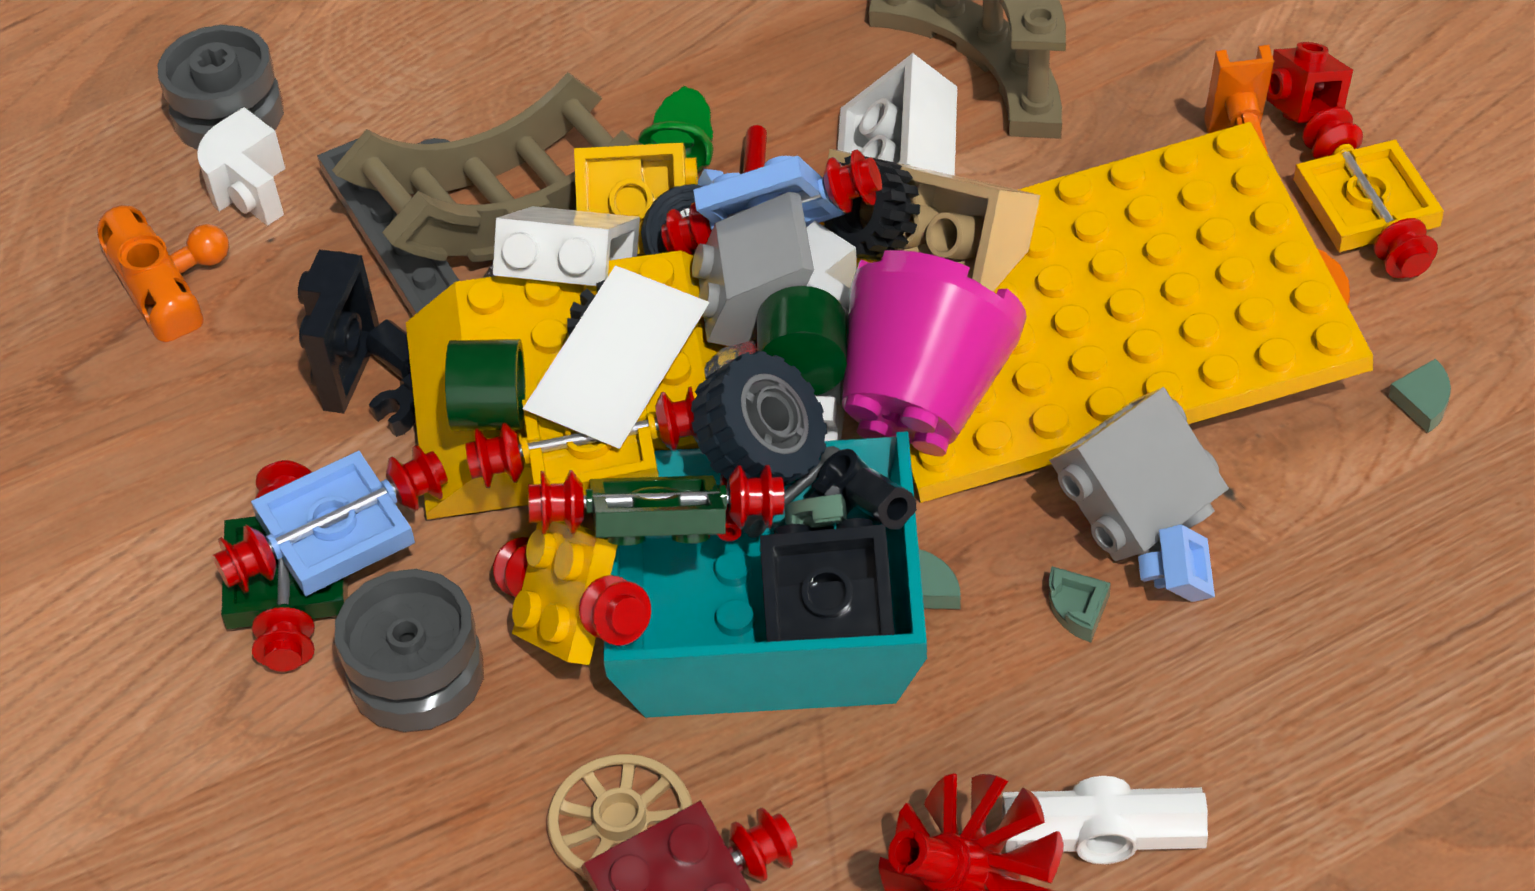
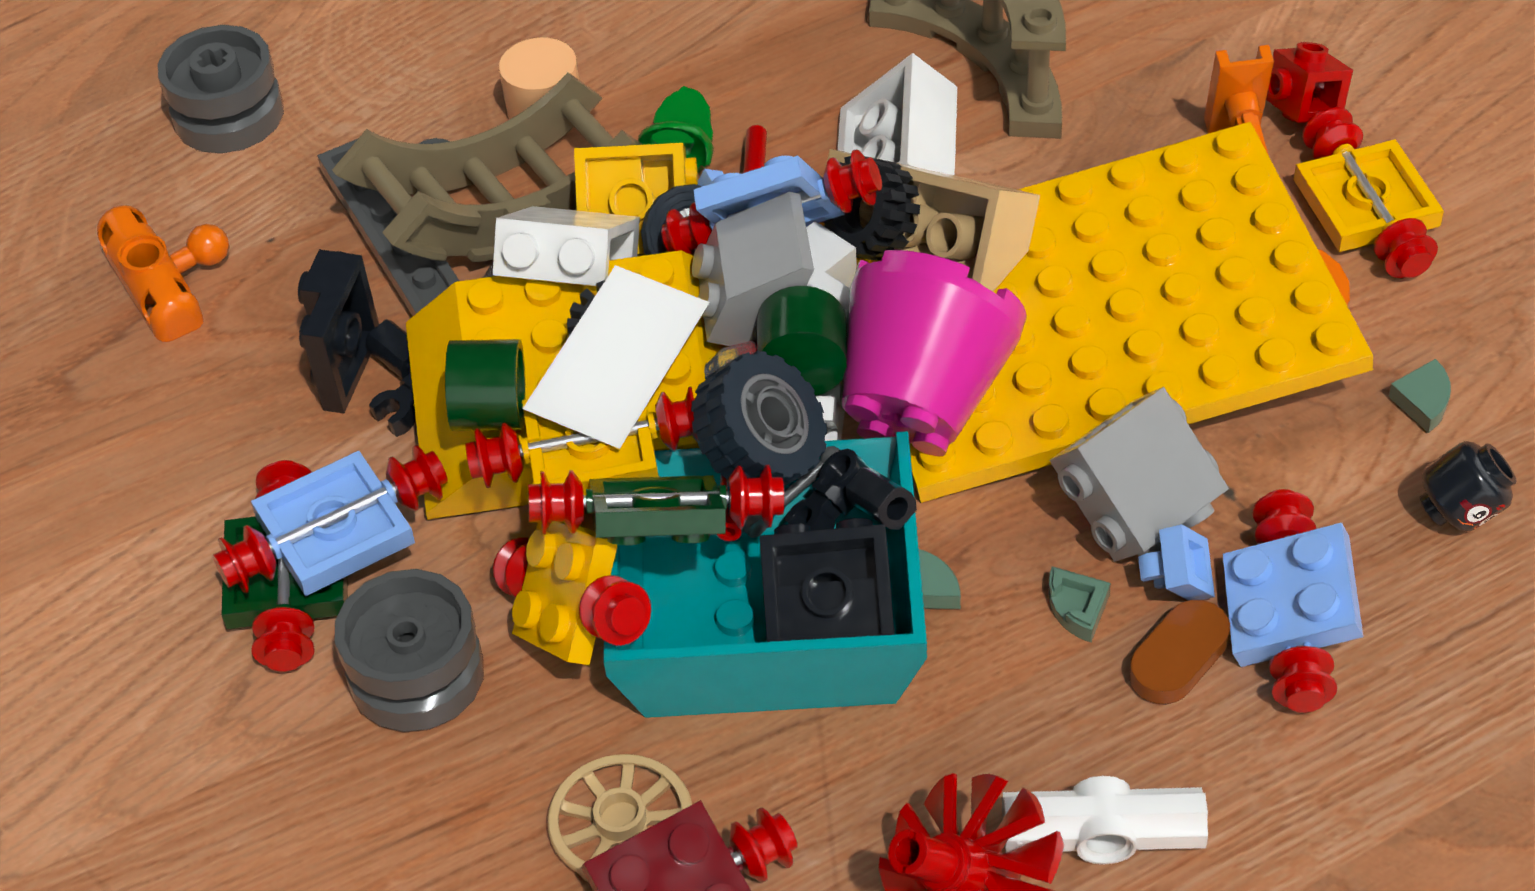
(240, 164): white brick -> none
(532, 70): none -> light nougat piece
(816, 511): sand green tile -> none
(1179, 651): none -> dark orange tile
(1292, 599): none -> light blue plate
(1467, 486): none -> black head

